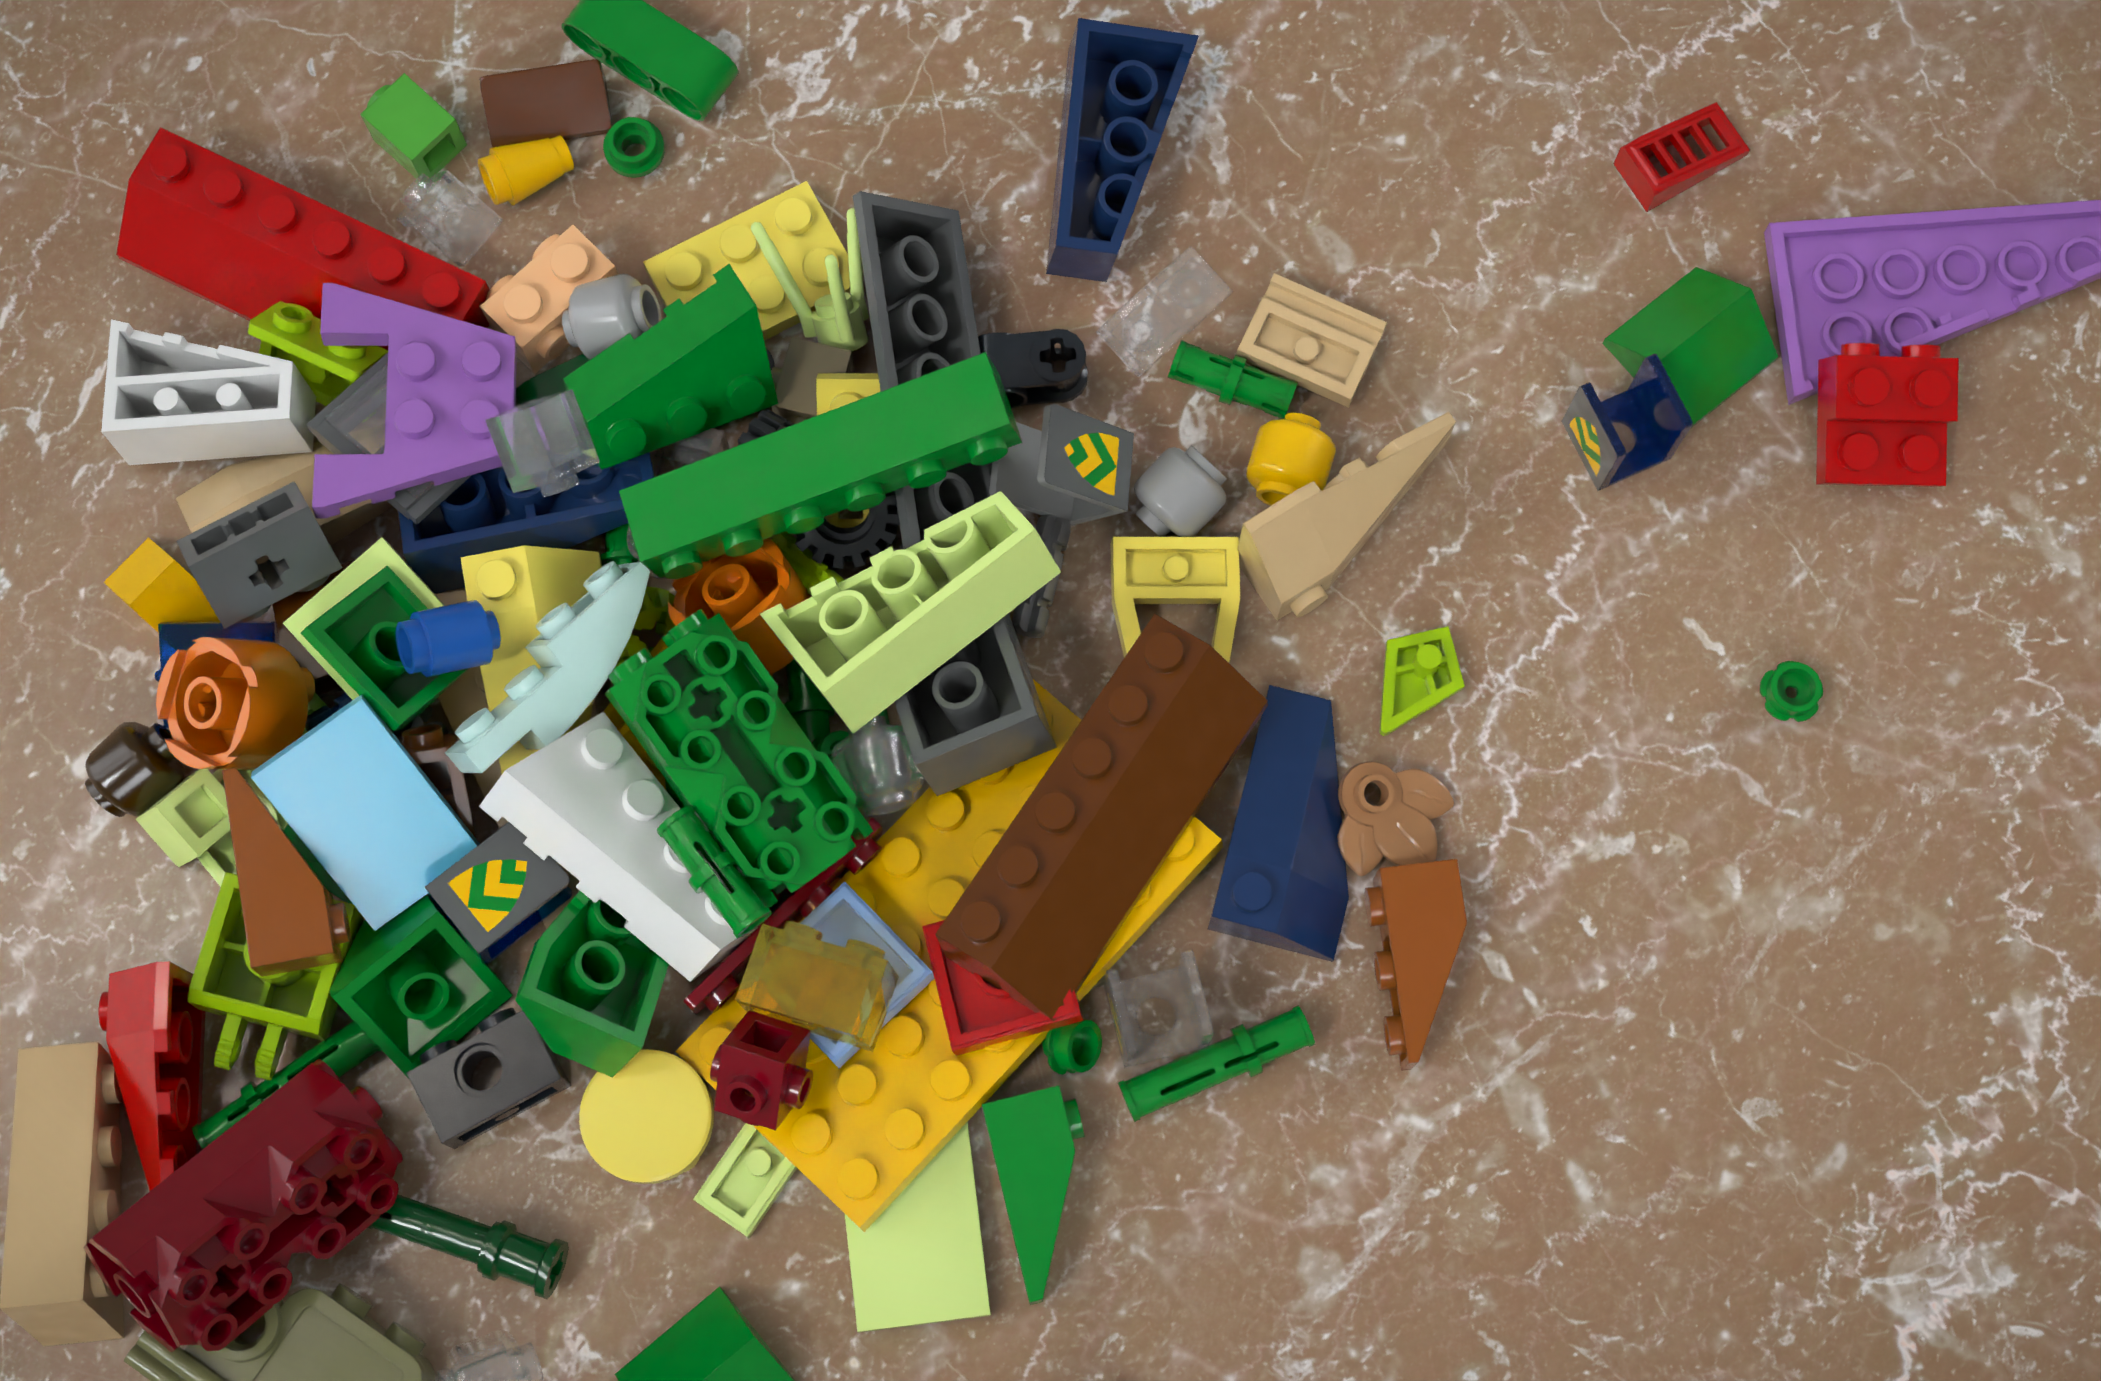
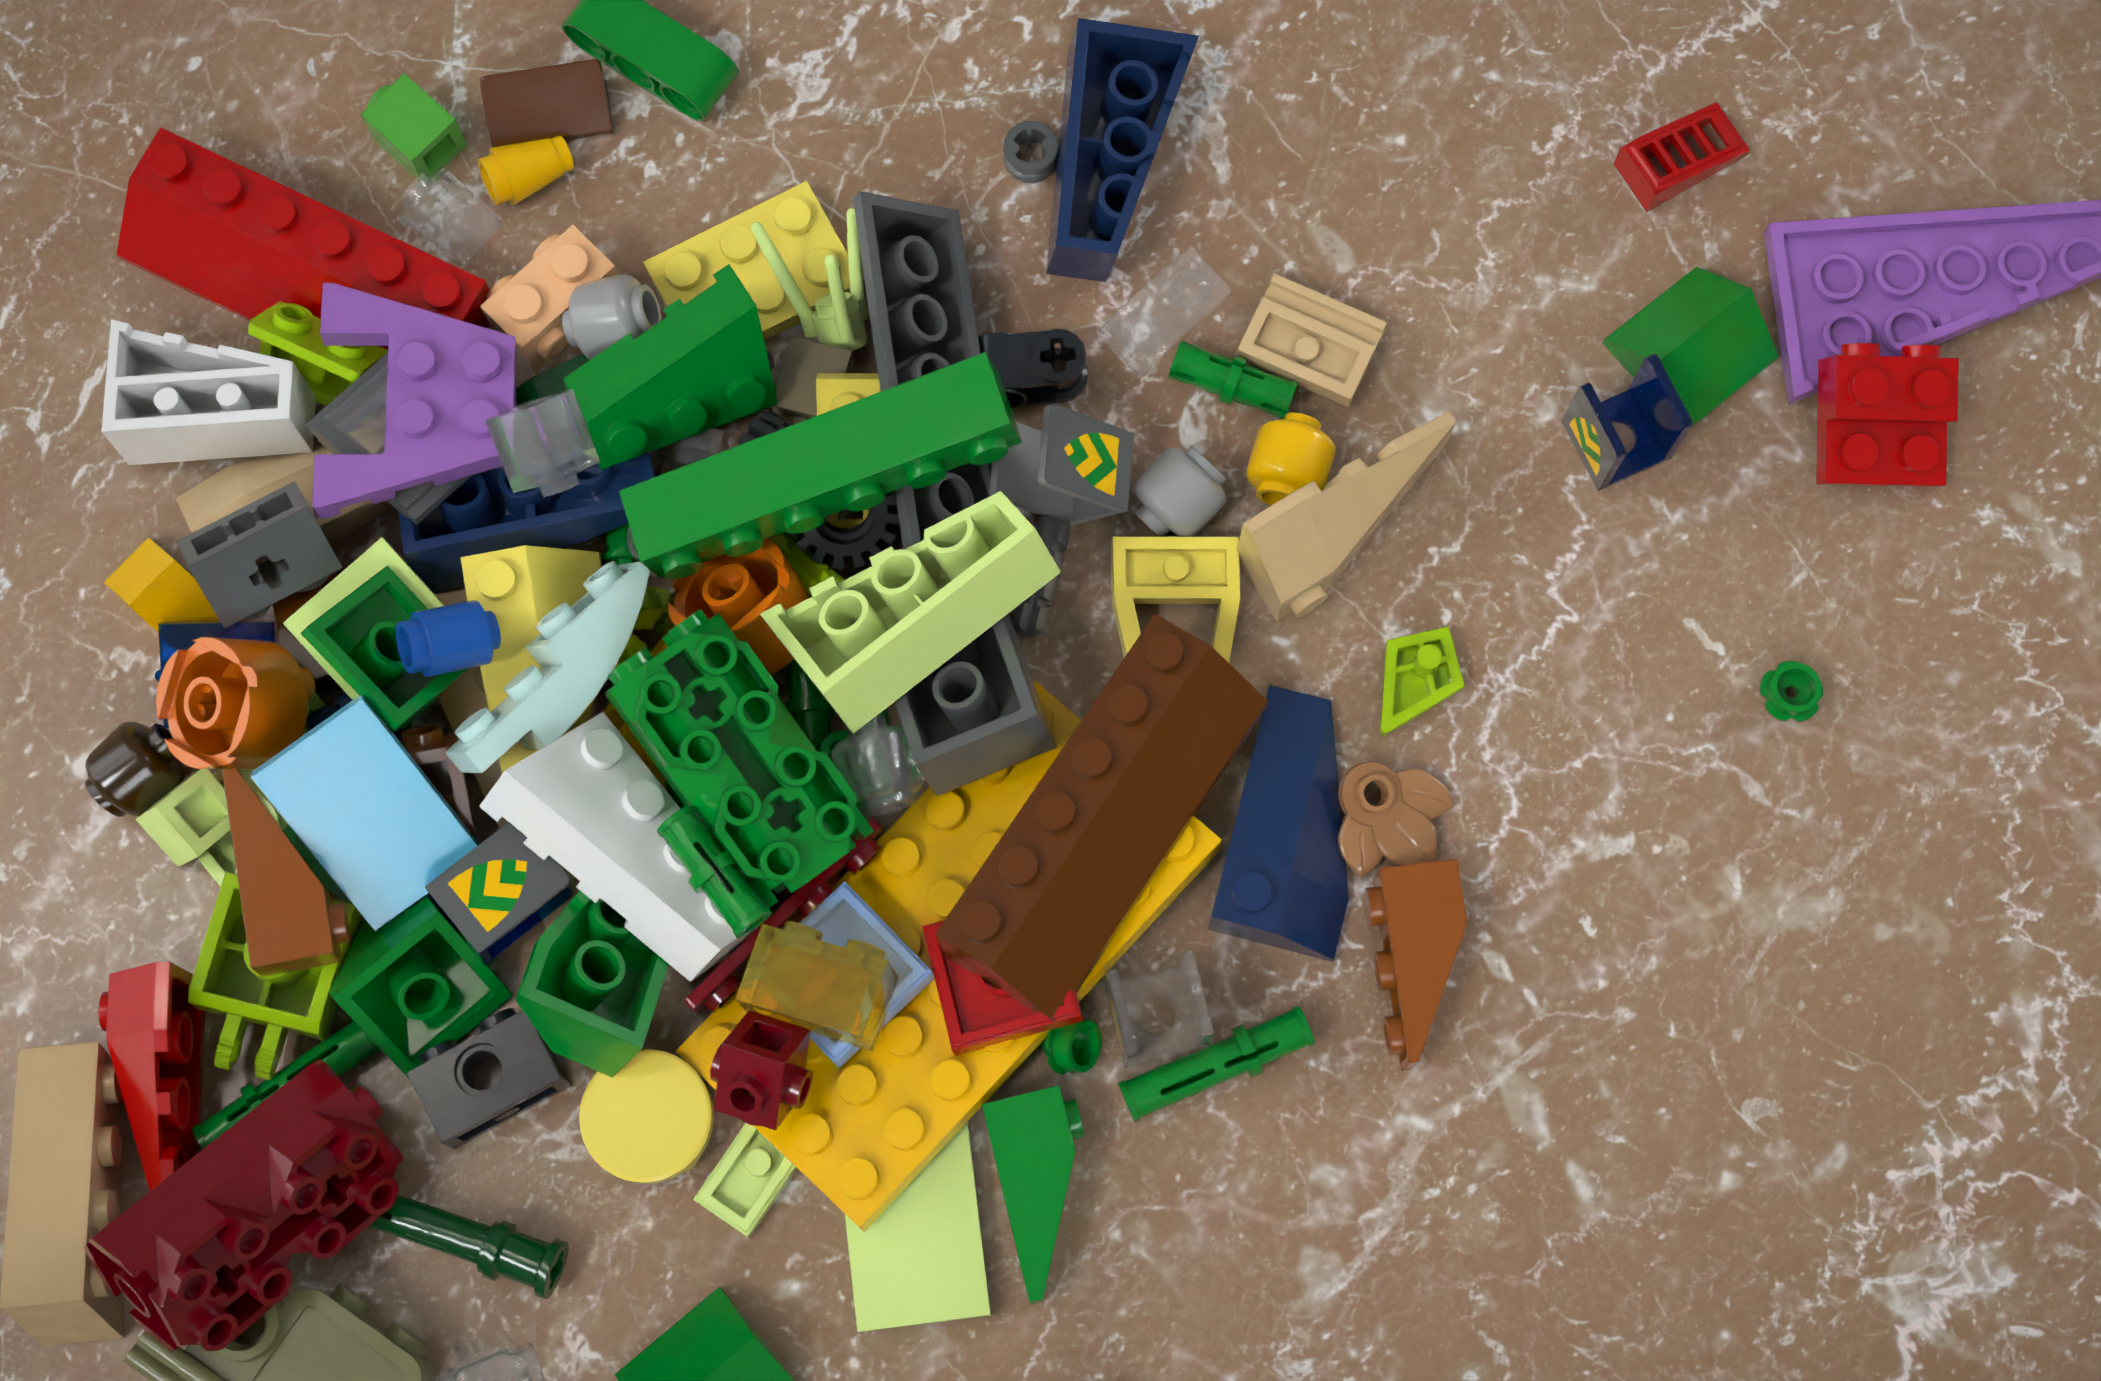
(628, 132): green plate -> none
(1027, 133): none -> dark grey bush

